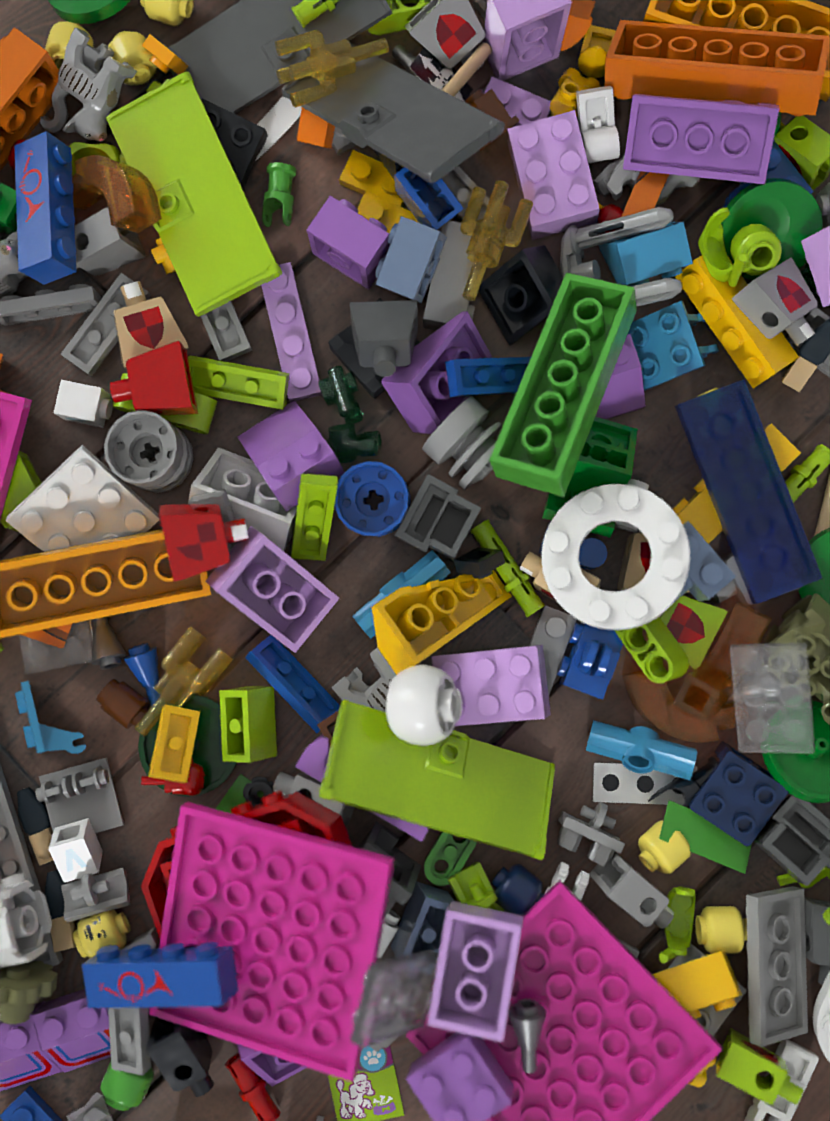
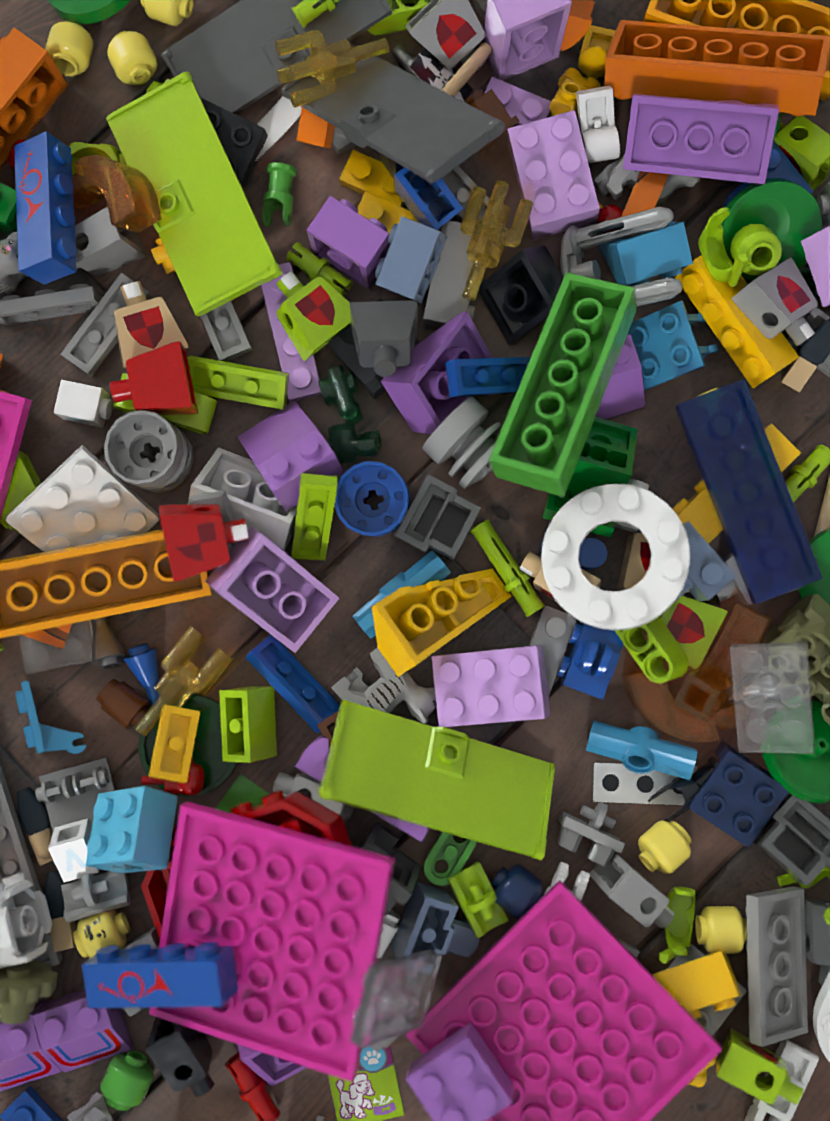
(94, 87): light grey animal -> none
(129, 1039): light grey plate -> none
(131, 830): none -> medium azure brick
(163, 57): light orange plate -> none
(258, 784): black plate -> none
(311, 313): none -> lime torso
(318, 267): none -> lime pin
(423, 705): white wheel -> none
(475, 971): lavender brick -> none
(479, 562): black plate -> none
(527, 1021): flat silver cone -> none
(704, 837): bright green sticker -> none

